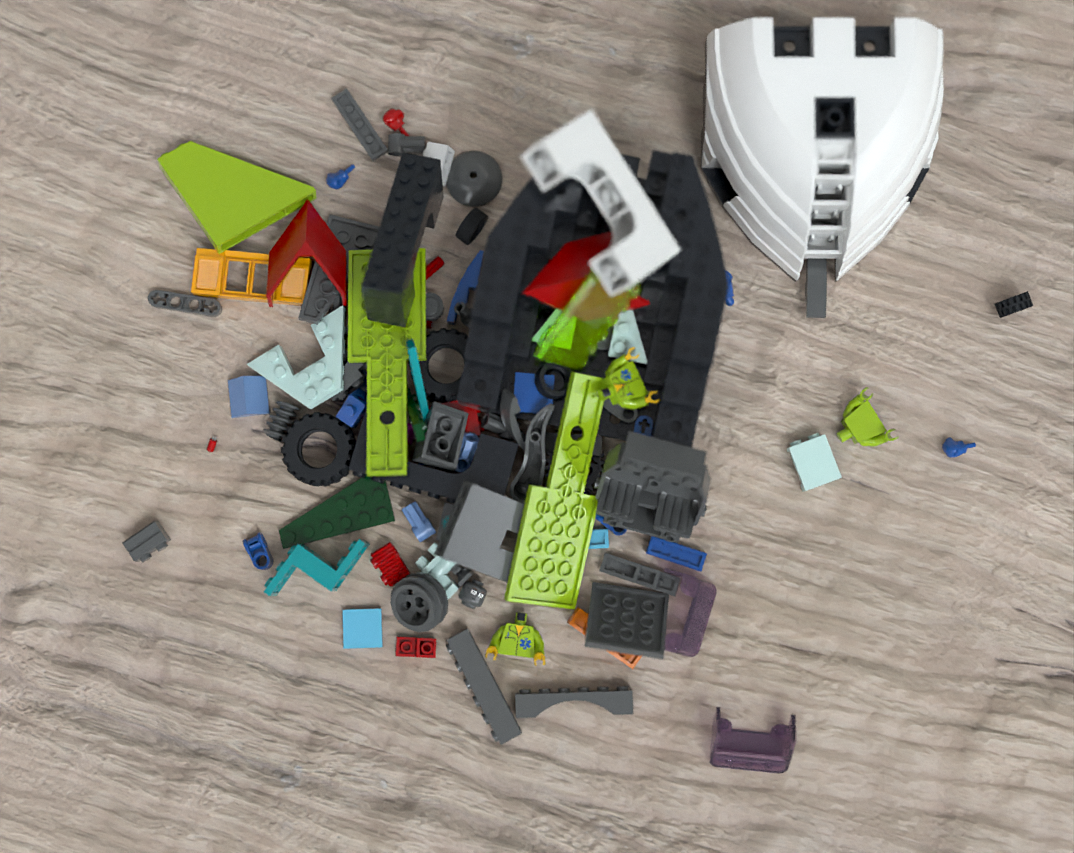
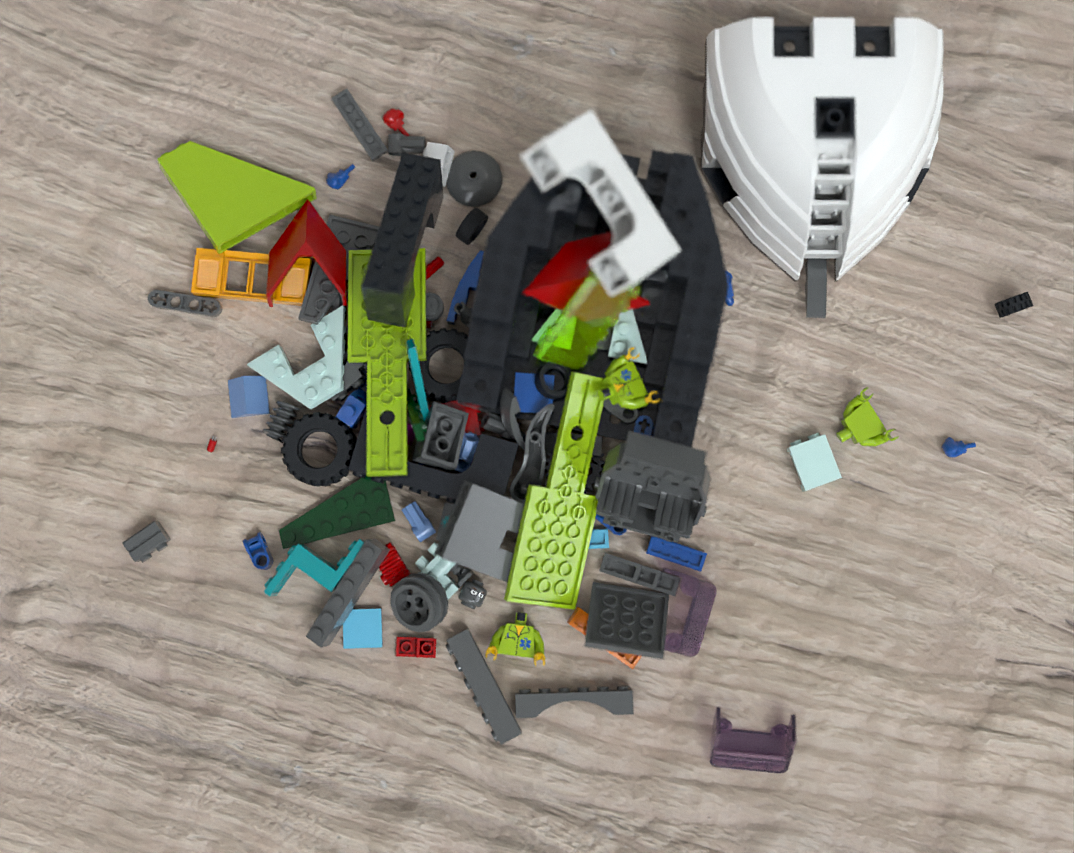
(347, 592): none -> dark grey brick

